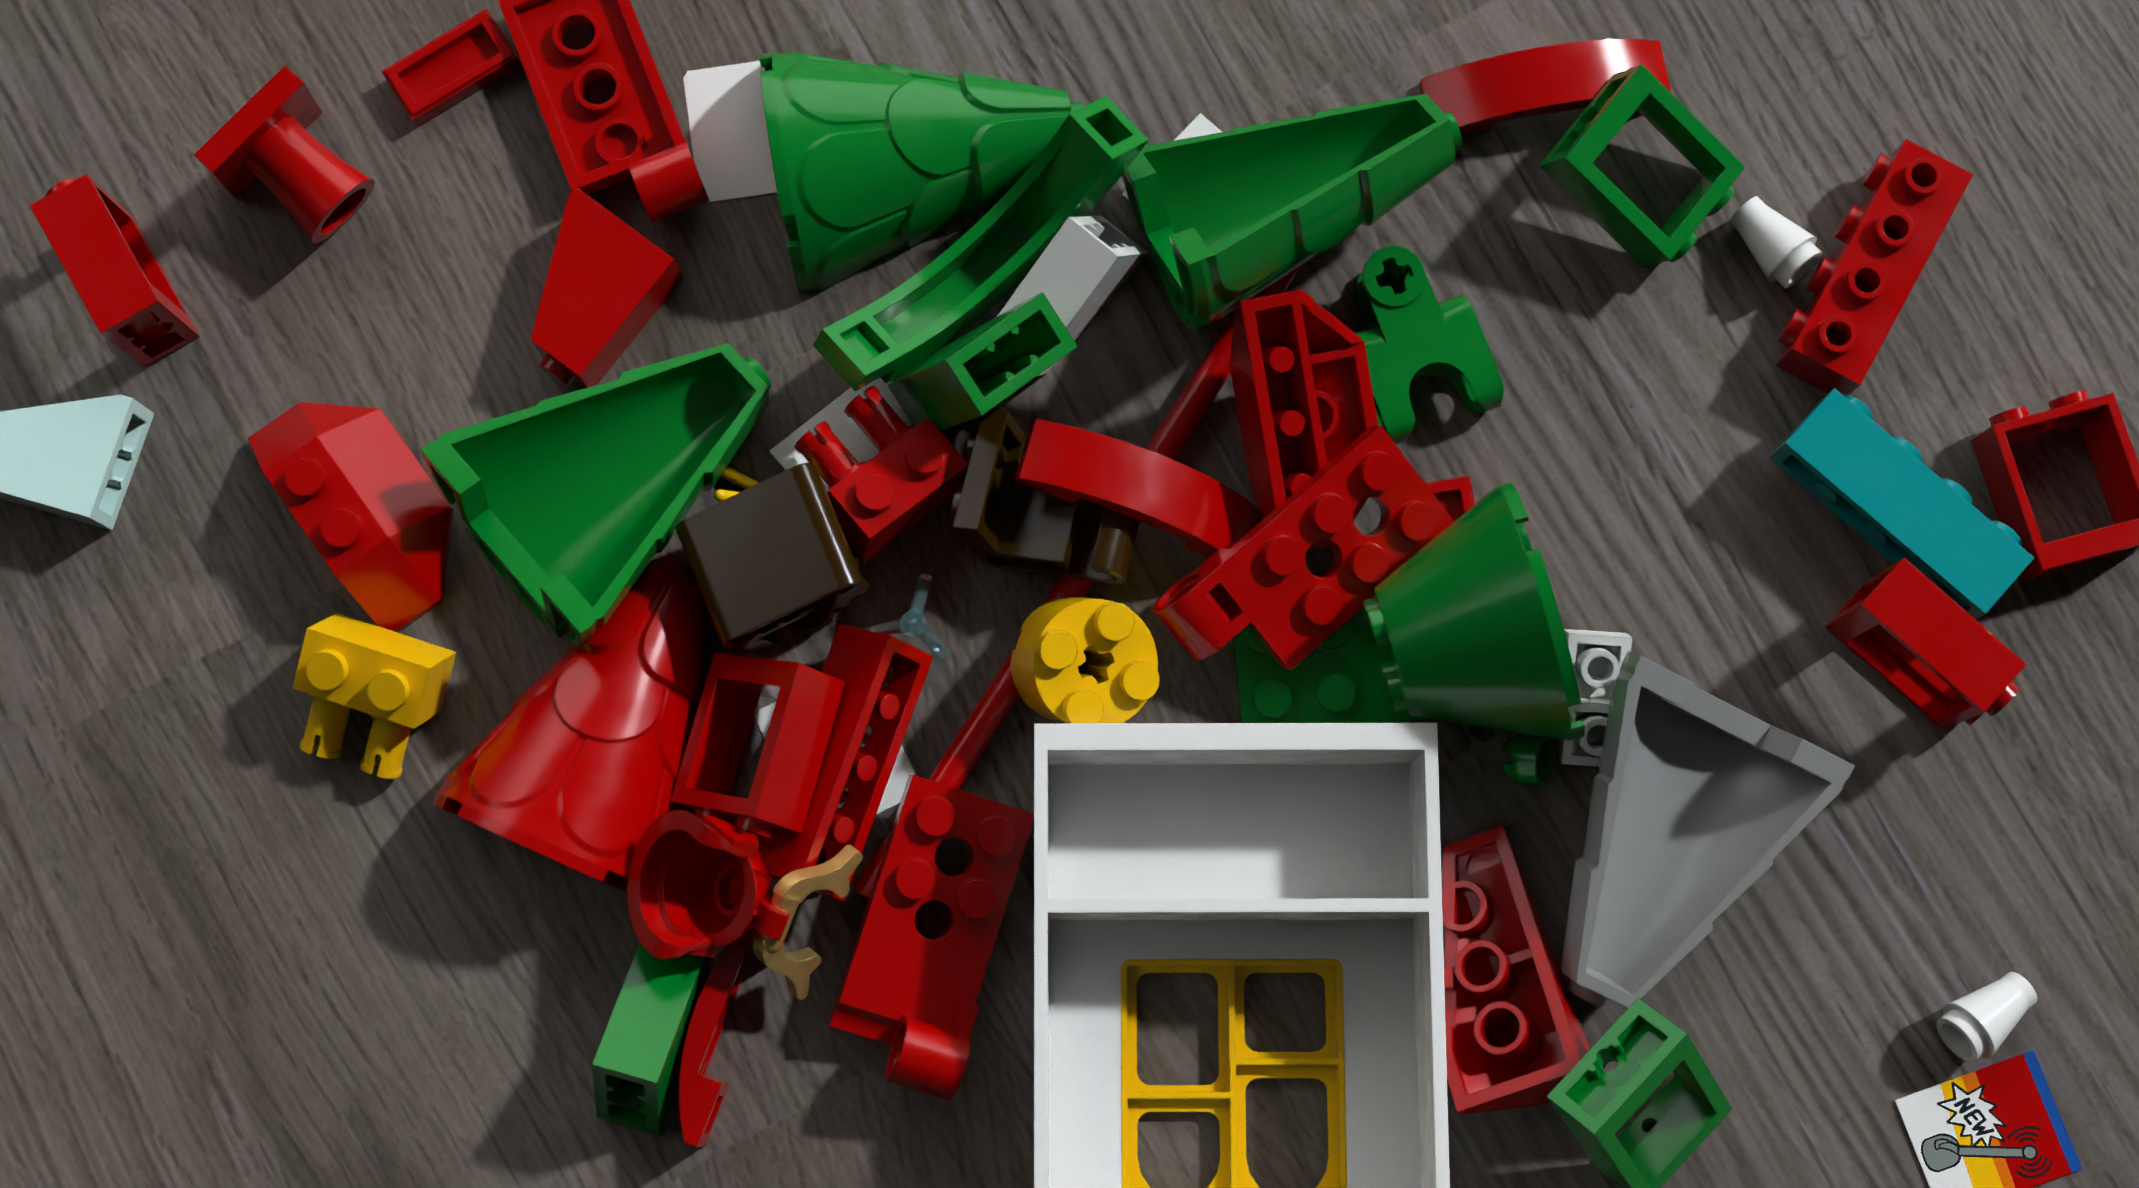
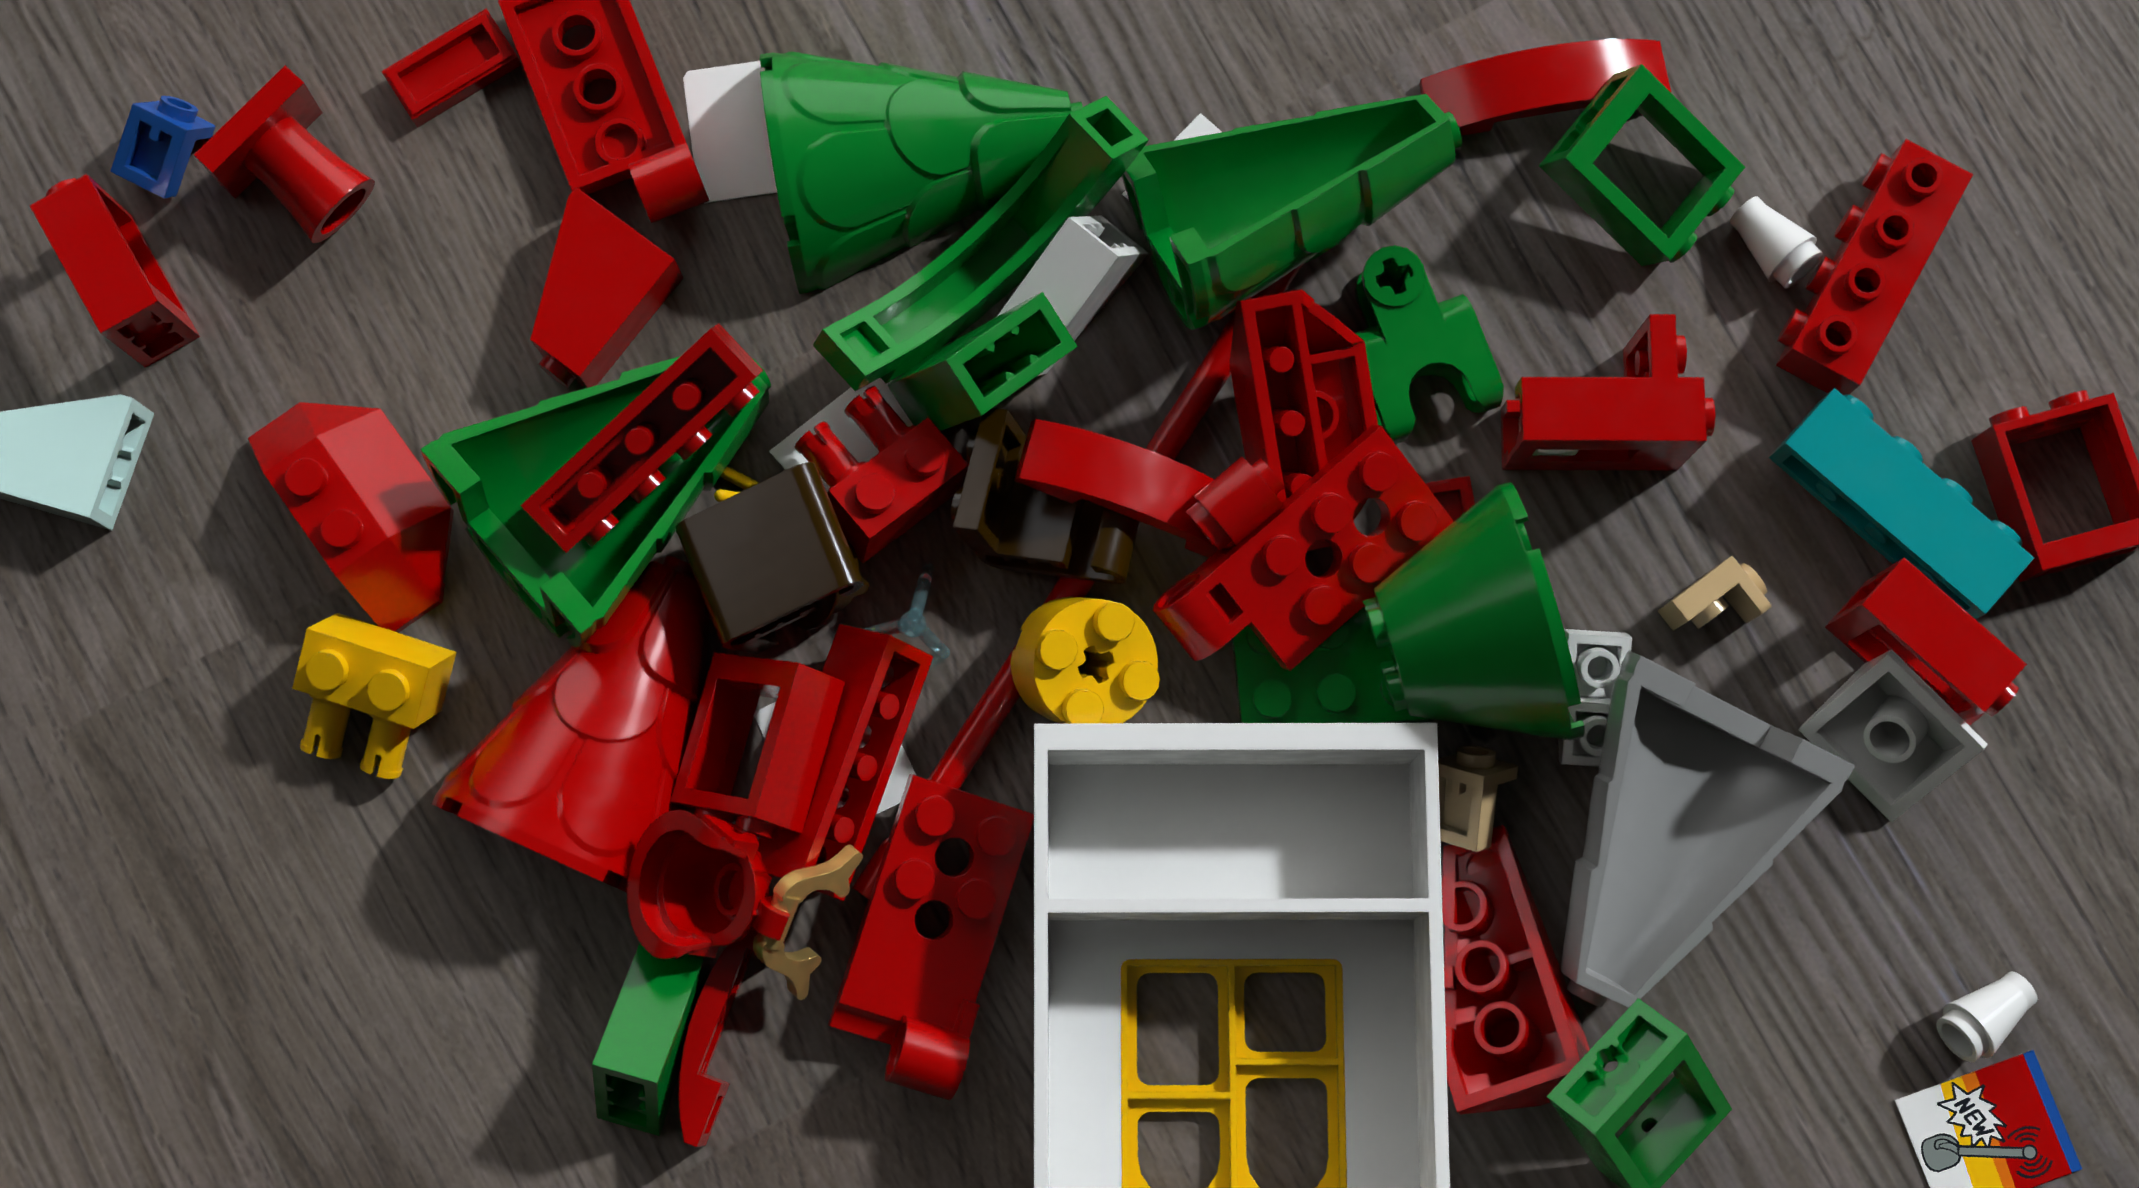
(159, 144): none -> blue bracket
(642, 437): none -> red brick
(1236, 502): none -> red brick
(1469, 795): none -> tan bracket
(1530, 759): green hinge -> none
(1612, 422): none -> red brick
(1704, 598): none -> tan bracket
(1893, 733): none -> white slope

